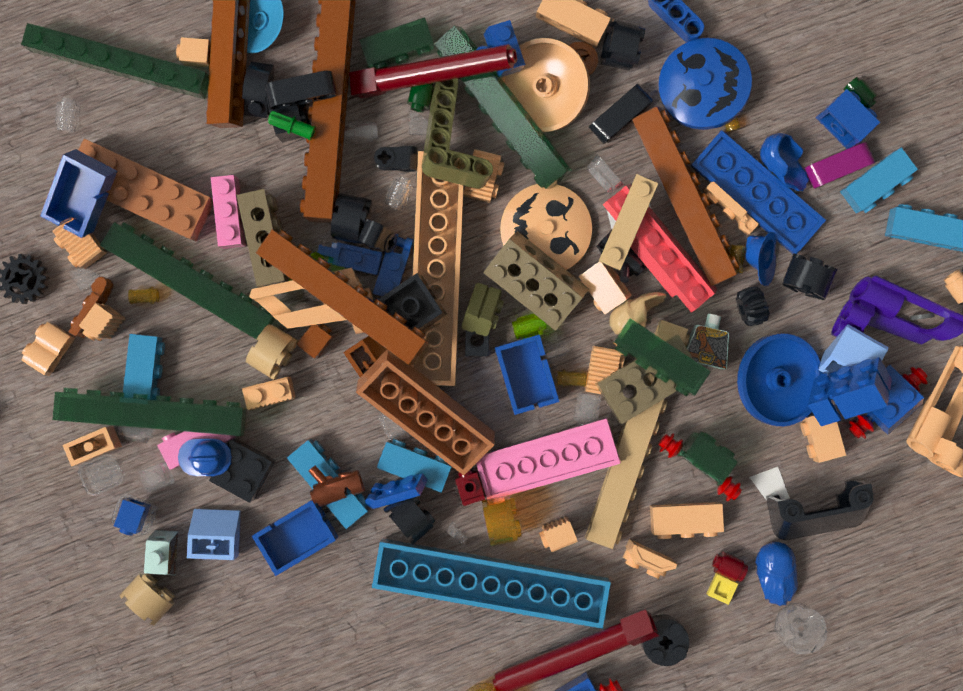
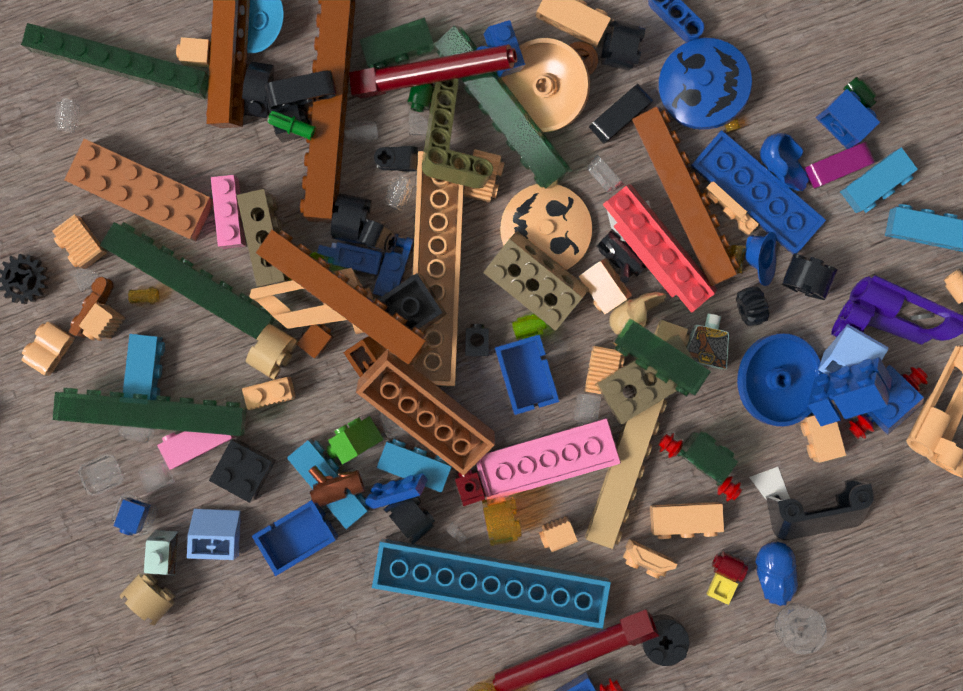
(78, 193): blue piece -> none
(92, 445): light nougat brick -> none
(204, 457): blue piece -> none
(353, 440): none -> bright green brick
(481, 310): olive brick -> none
(571, 378): clear yellow pin -> none
(628, 222): tan plate -> none

